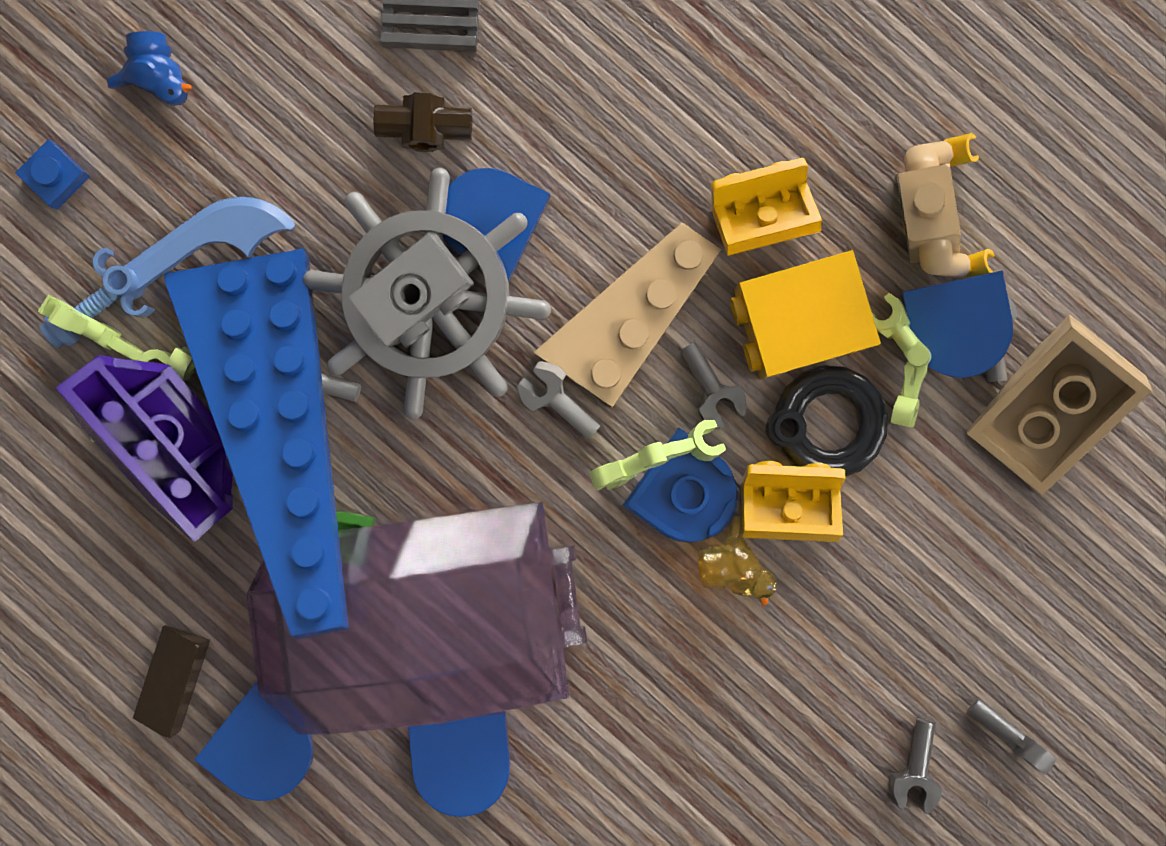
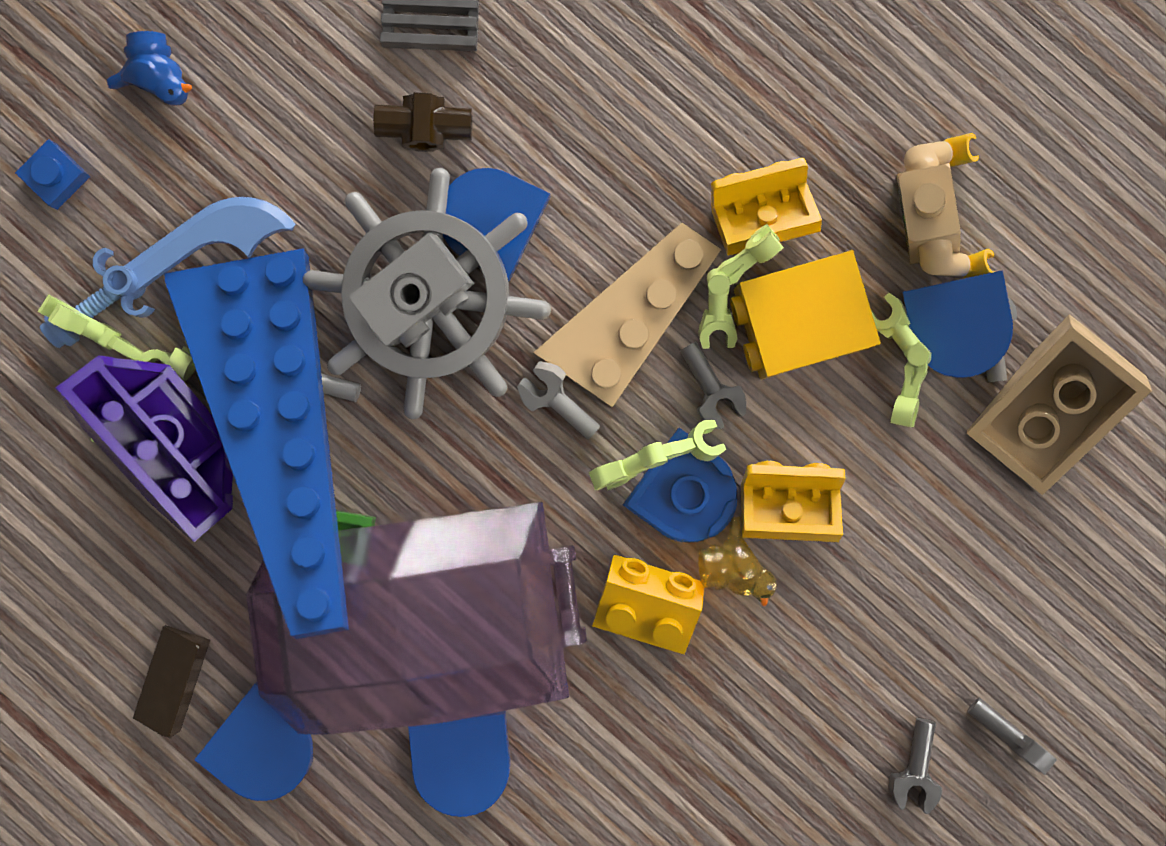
(649, 604): none -> yellow bracket
(759, 248): none -> yellowish green piece
(822, 381): black piece -> none

